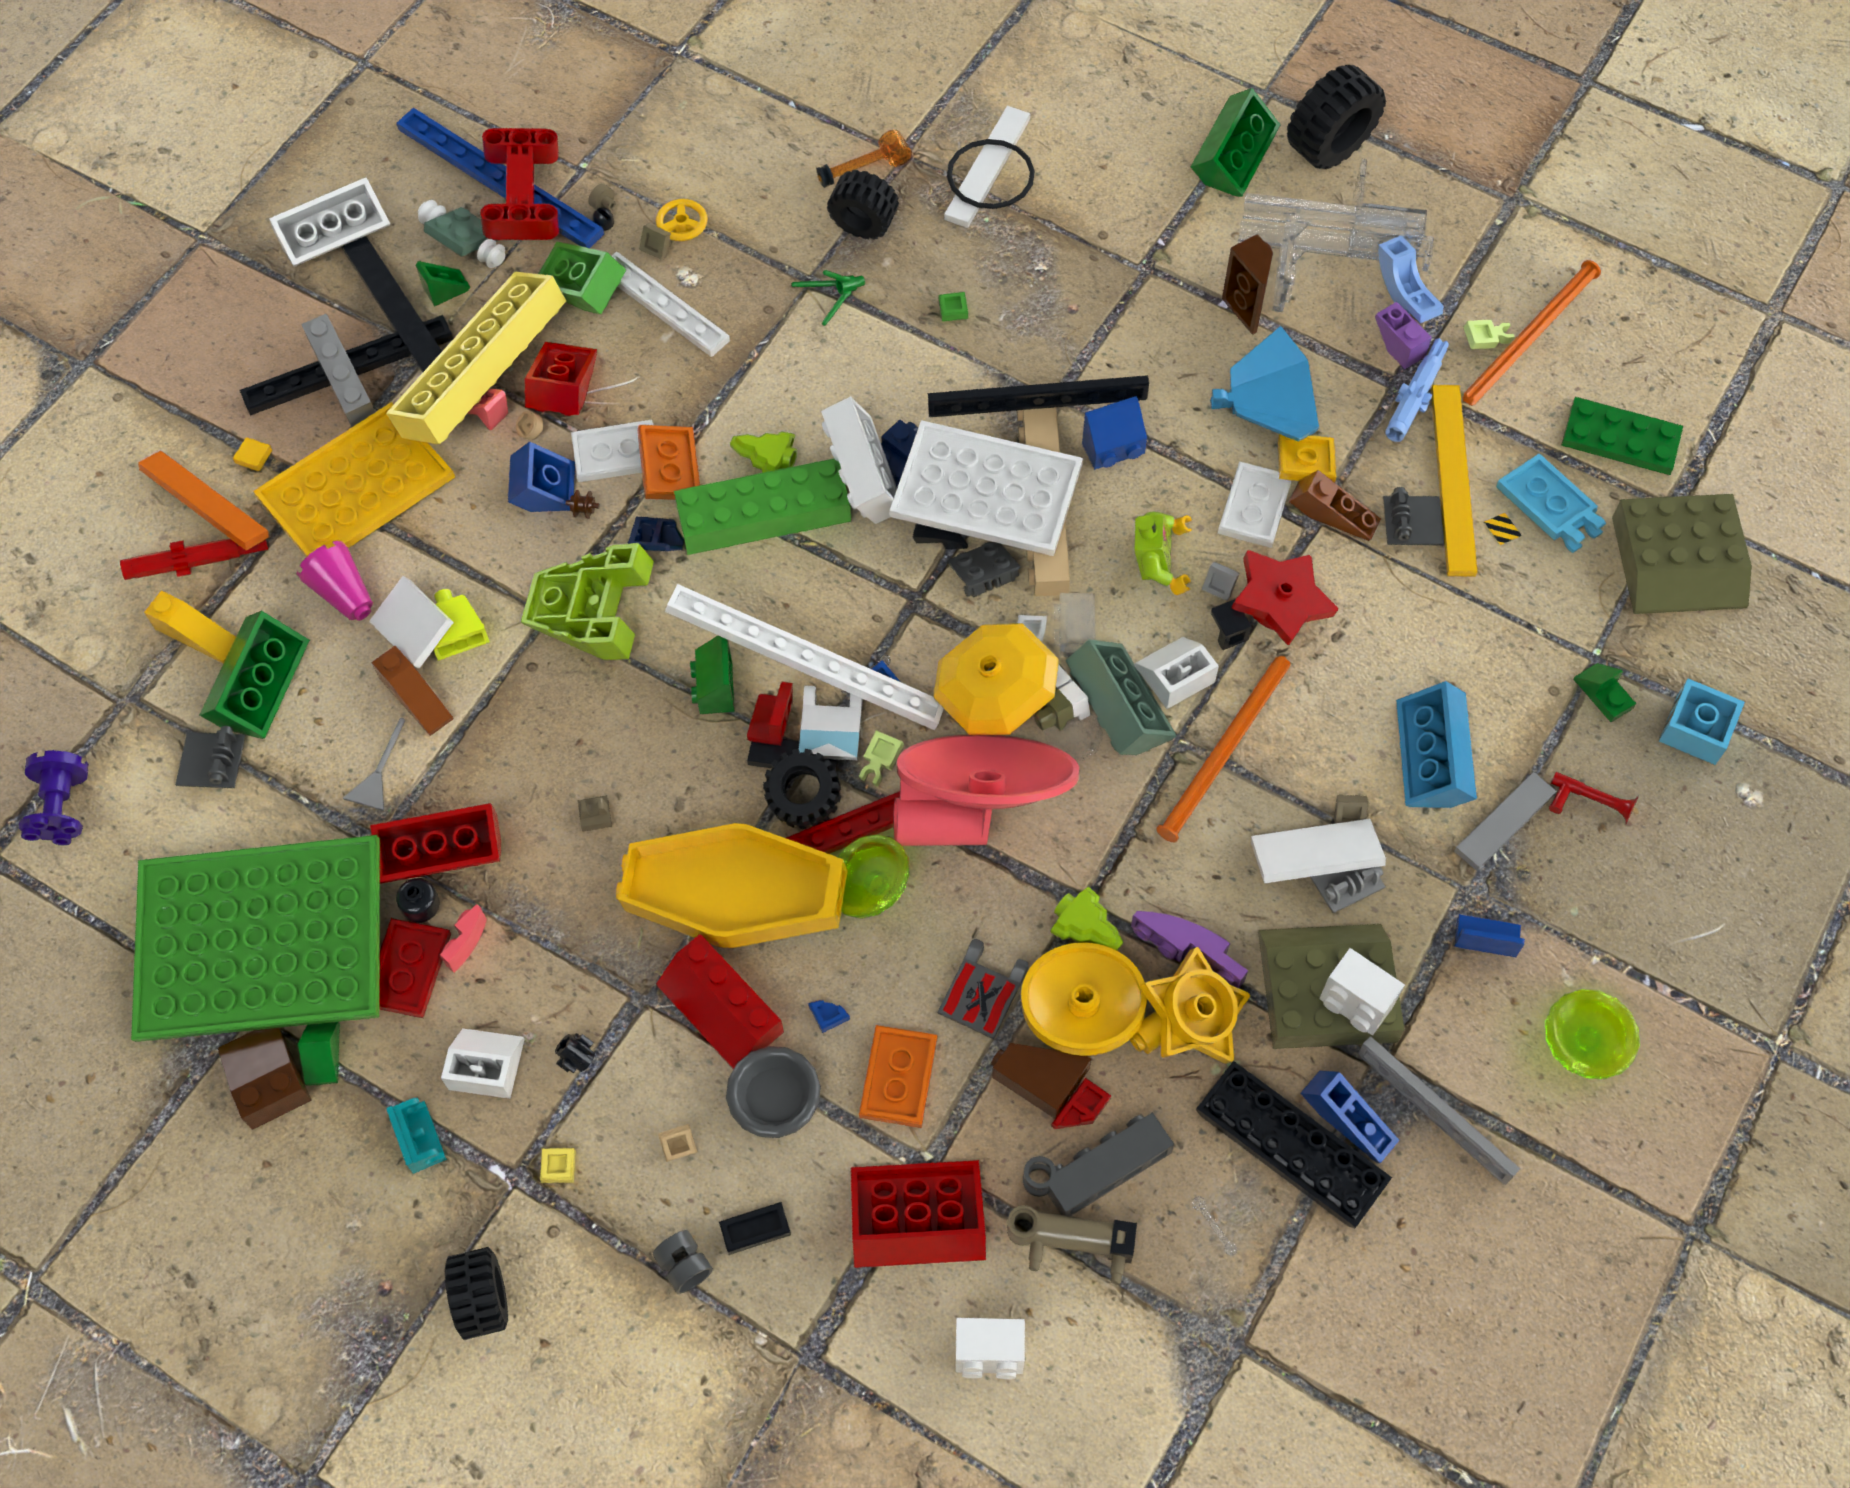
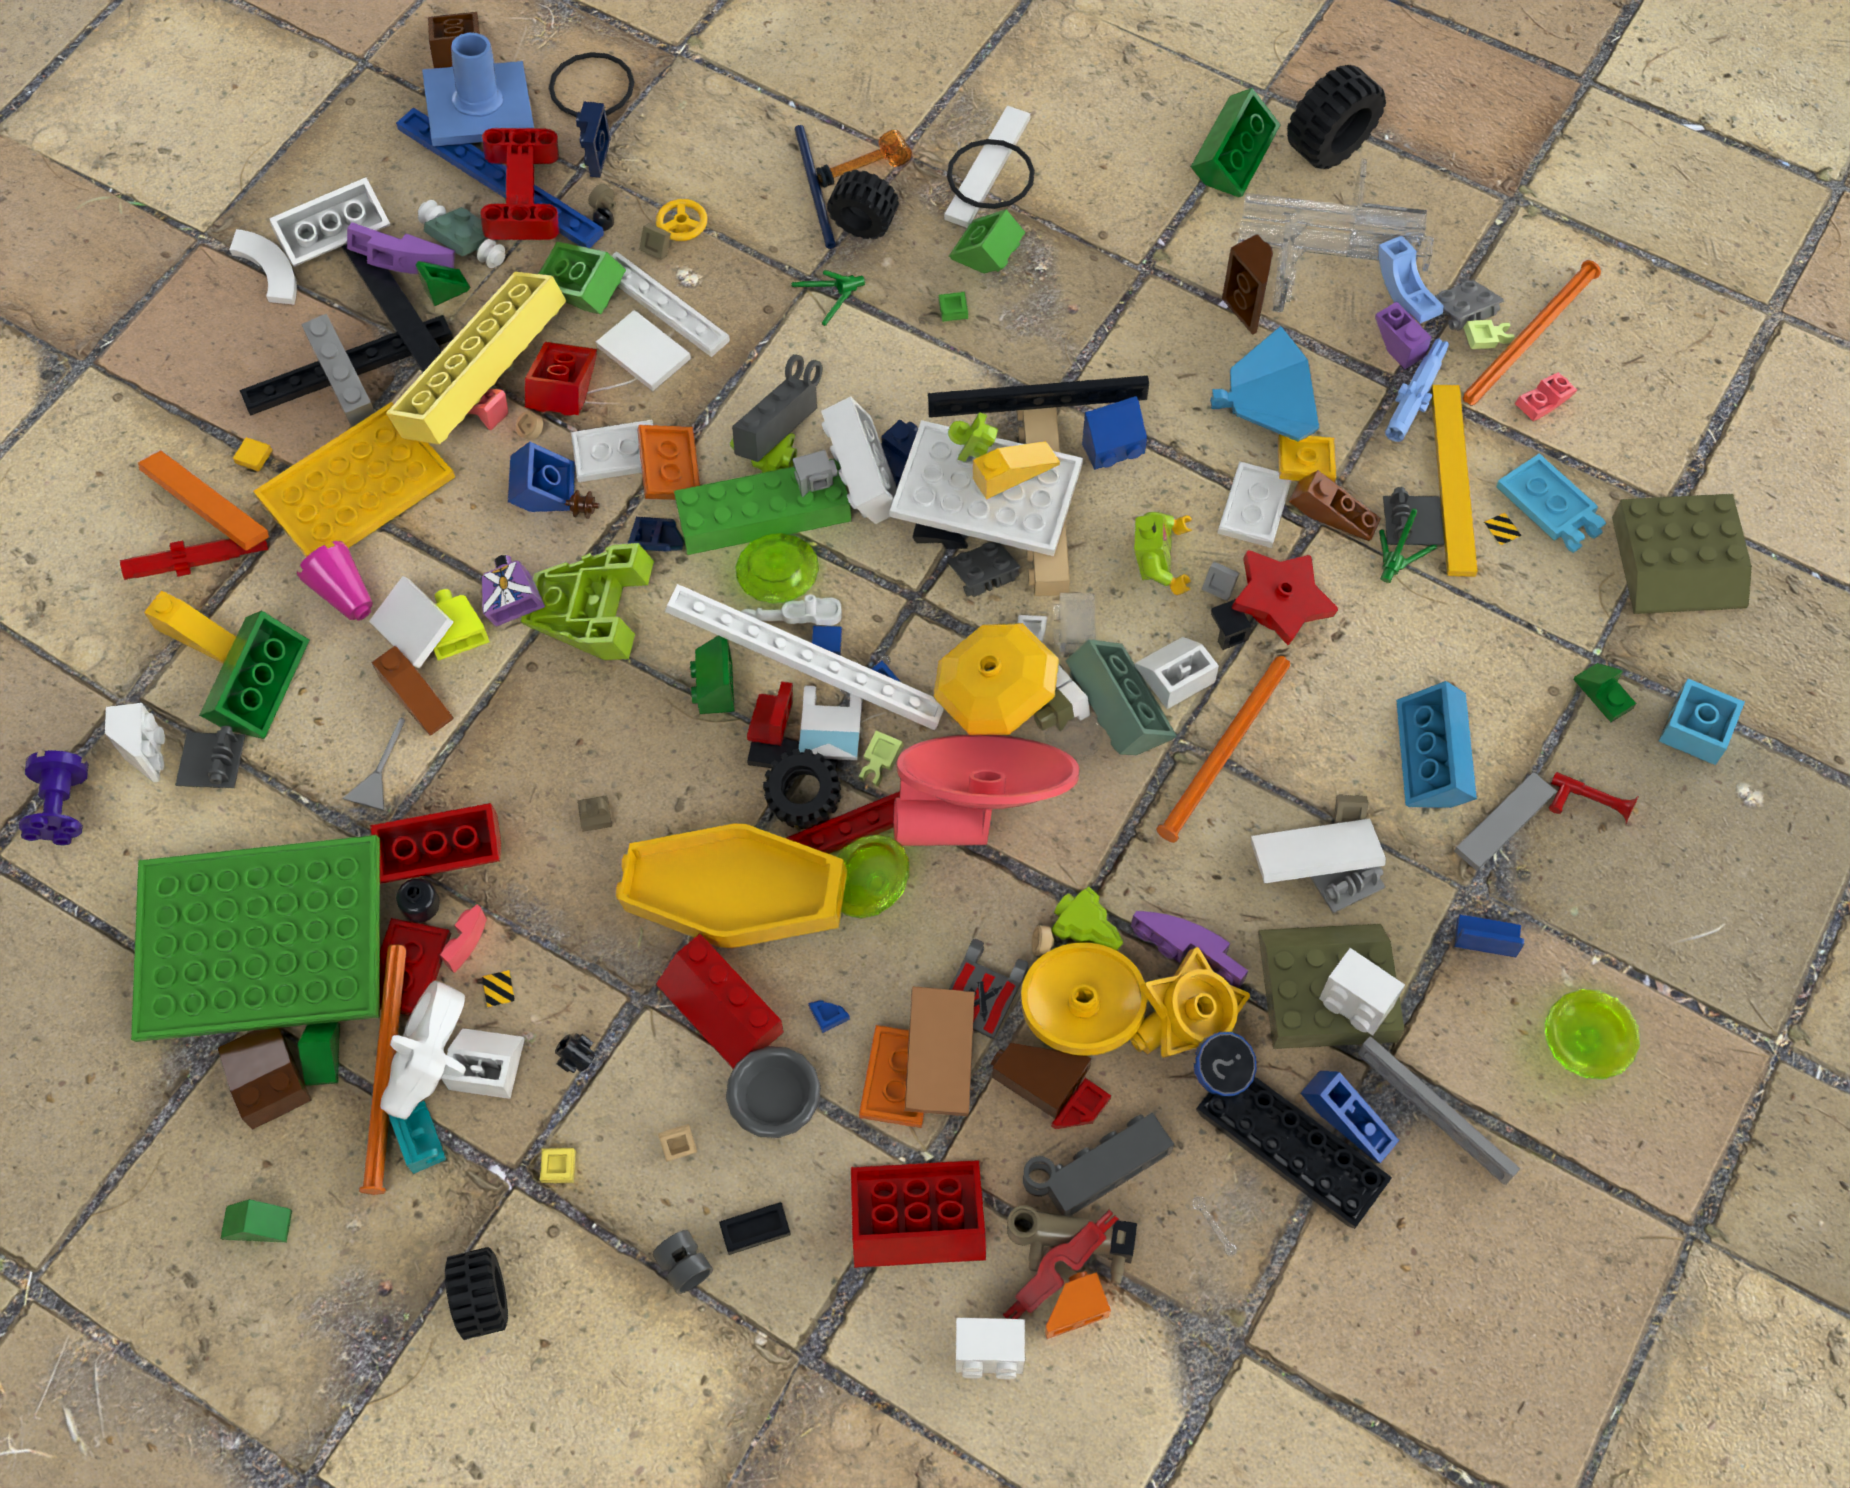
(136, 737): none -> white slope
(256, 1222): none -> green slope
(264, 253): none -> white tile
(388, 1027): none -> orange axle
(396, 253): none -> medium lavender slope
(420, 1051): none -> white animal
(444, 30): none -> reddish brown slope
(475, 94): none -> medium blue piece
(498, 988): none -> sticker
(509, 592): none -> torso
(584, 56): none -> black piece
(594, 136): none -> dark blue plate
(643, 350): none -> white tile
(777, 568): none -> clear neon green piece
(778, 412): none -> dark grey hinge
(813, 610): none -> white piece
(814, 472): none -> light grey window
(815, 187): none -> dark blue piece
(828, 638): none -> blue tile
(939, 1051): none -> medium nougat tile
(975, 437): none -> lime hips
(988, 242): none -> bright green slope
(1011, 466): none -> yellow slope
(1042, 940): none -> tan tile
(1073, 1253): none -> red piece
(1078, 1305): none -> orange slope
(1225, 1064): none -> black tile
(1394, 560): none -> green plant
(1469, 303): none -> light grey hinge
(1546, 397): none -> coral slope
(1622, 435): green plate -> none

